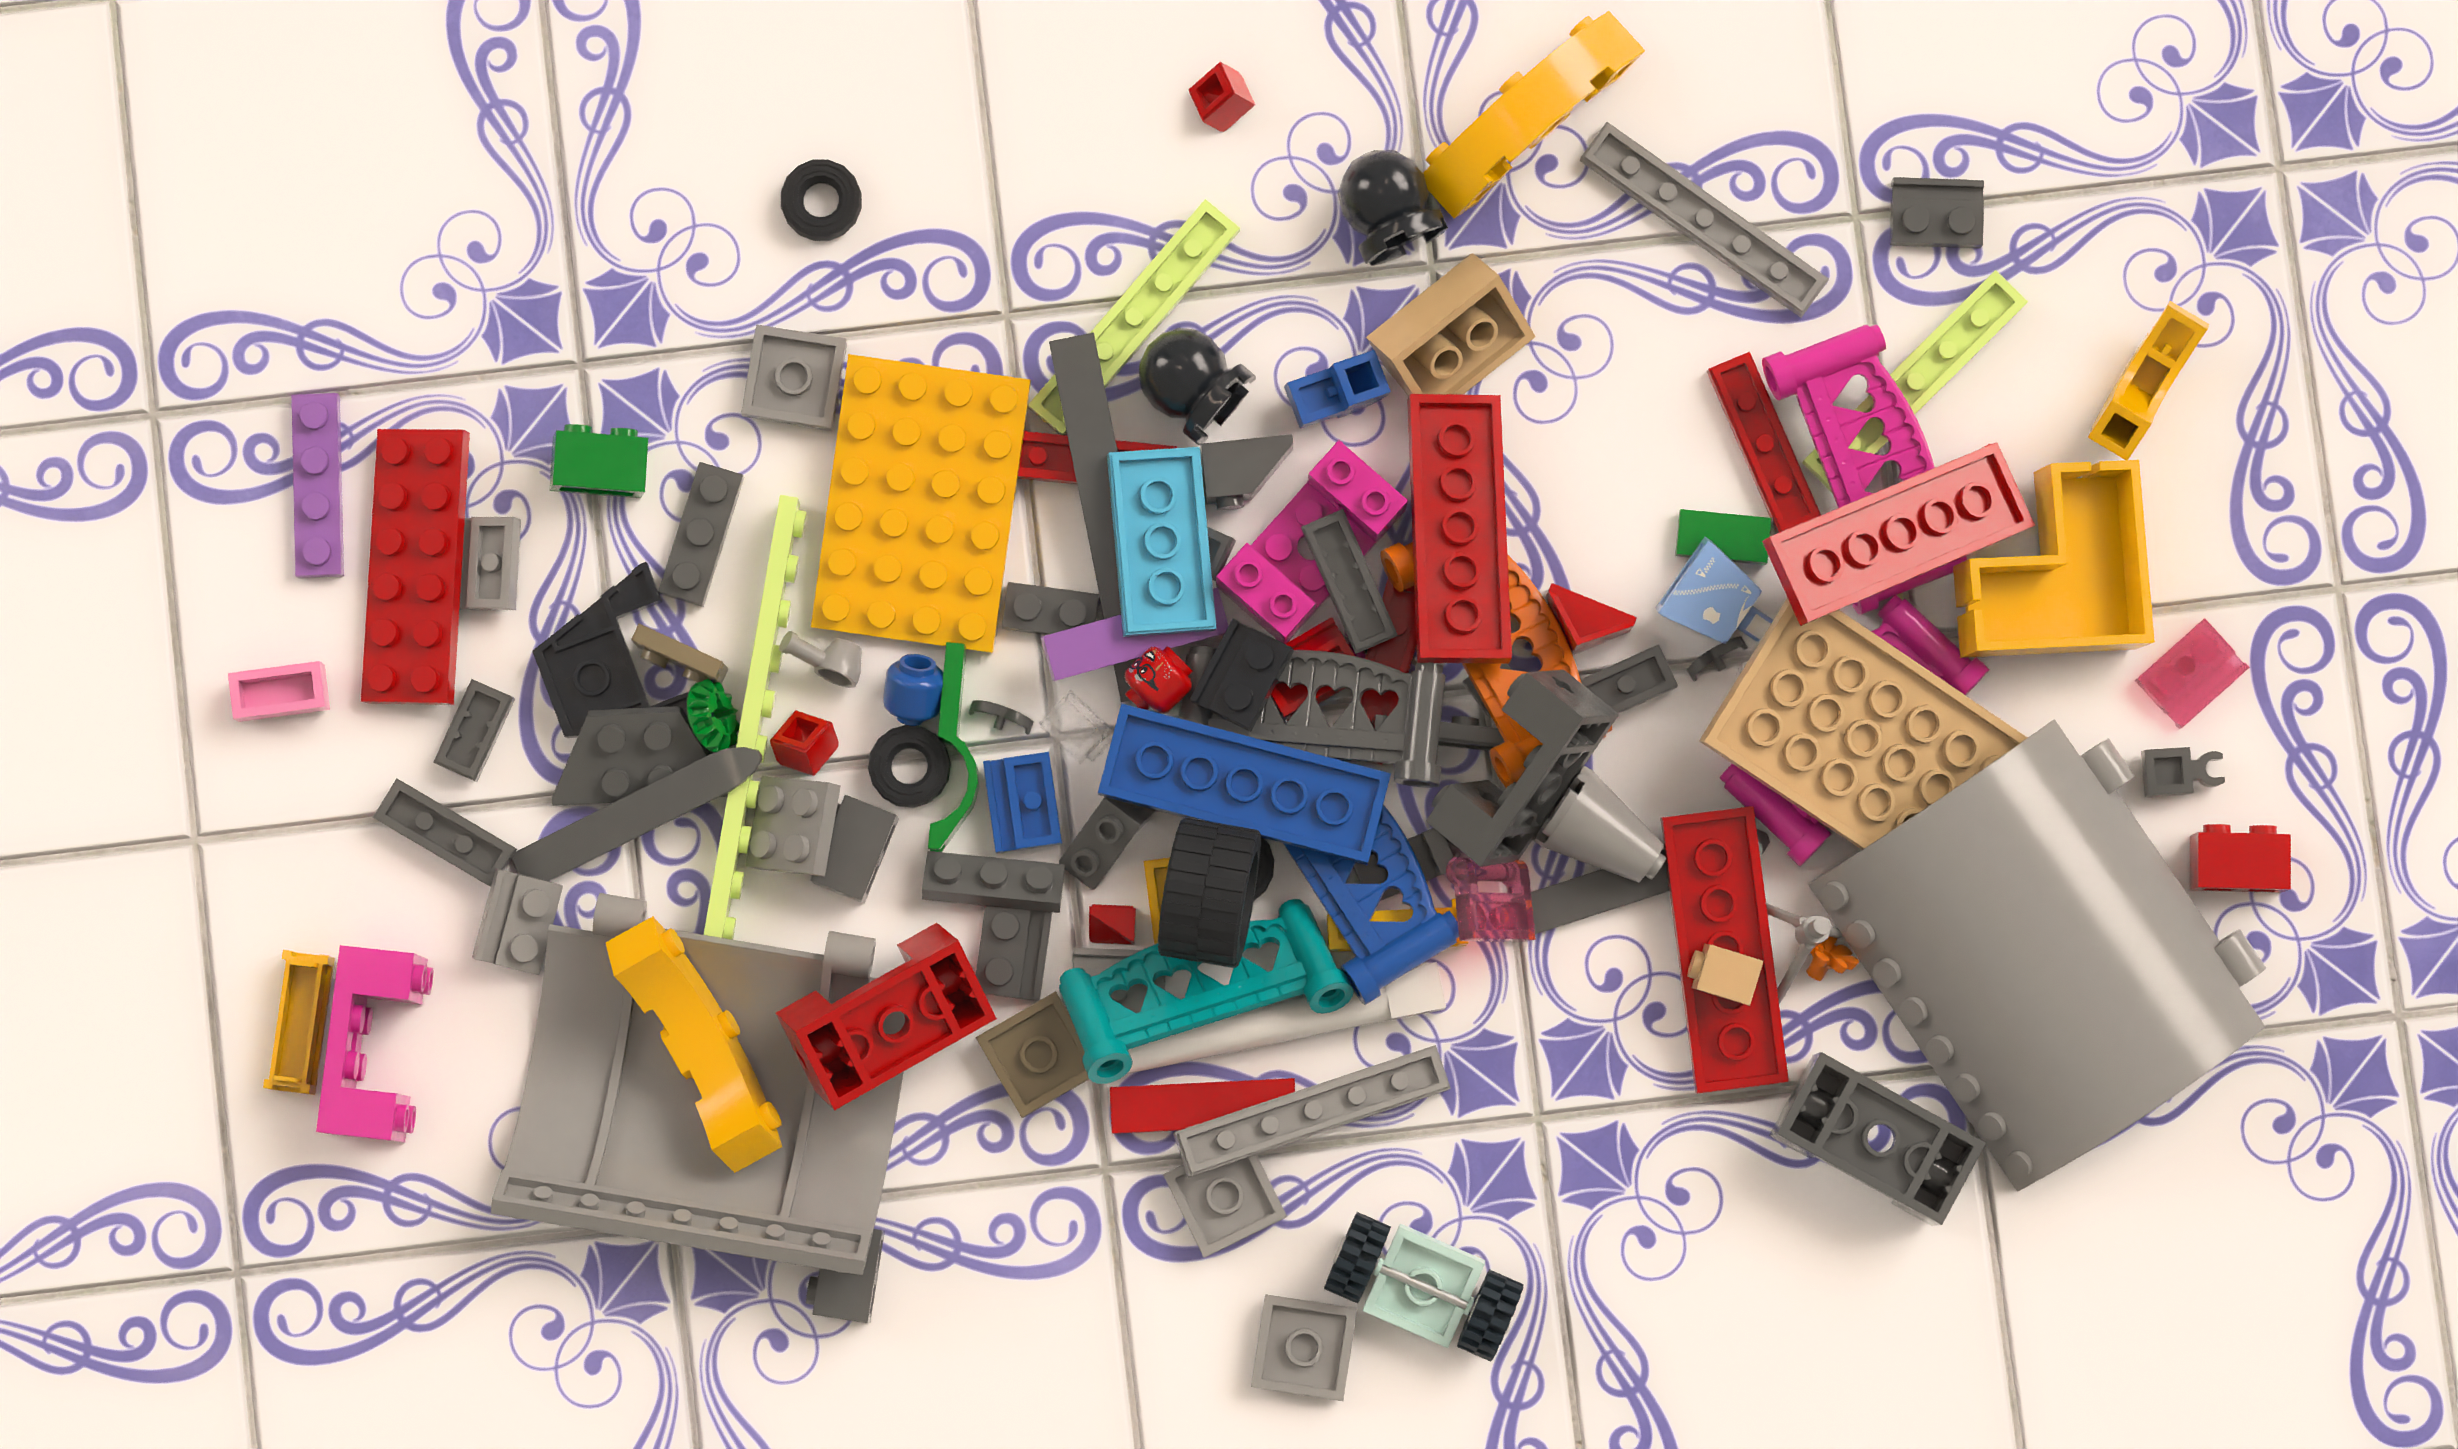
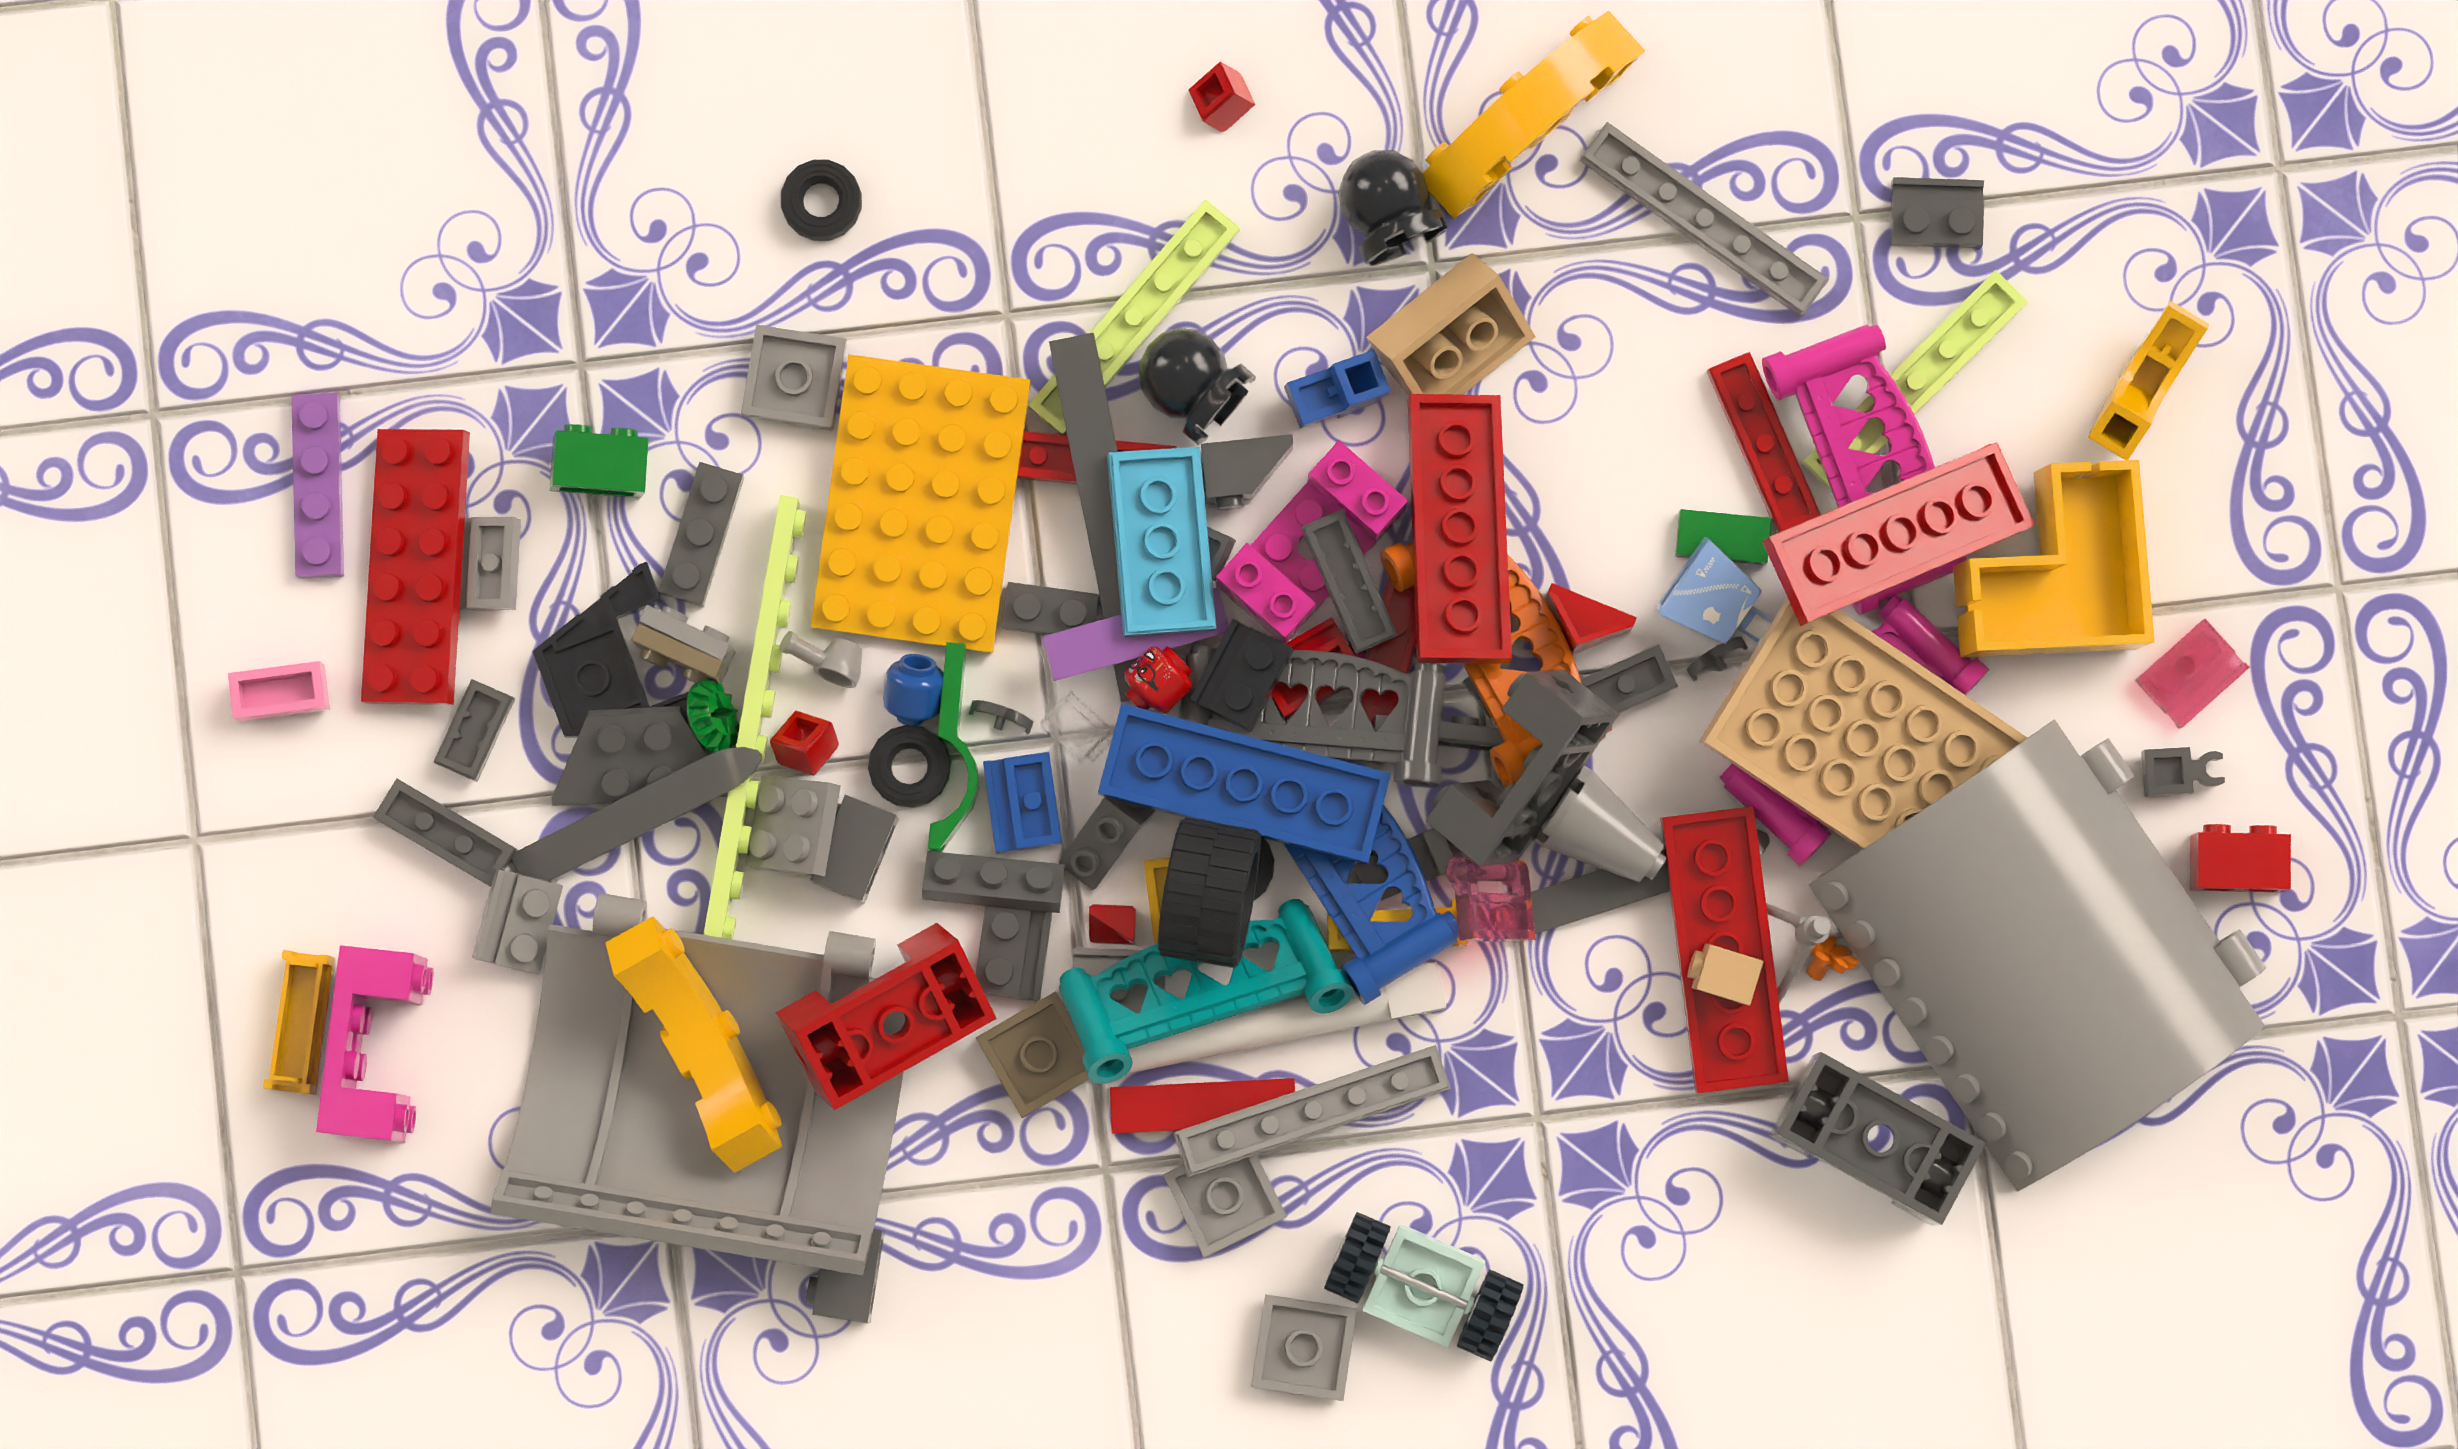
(674, 626): none -> light grey plate

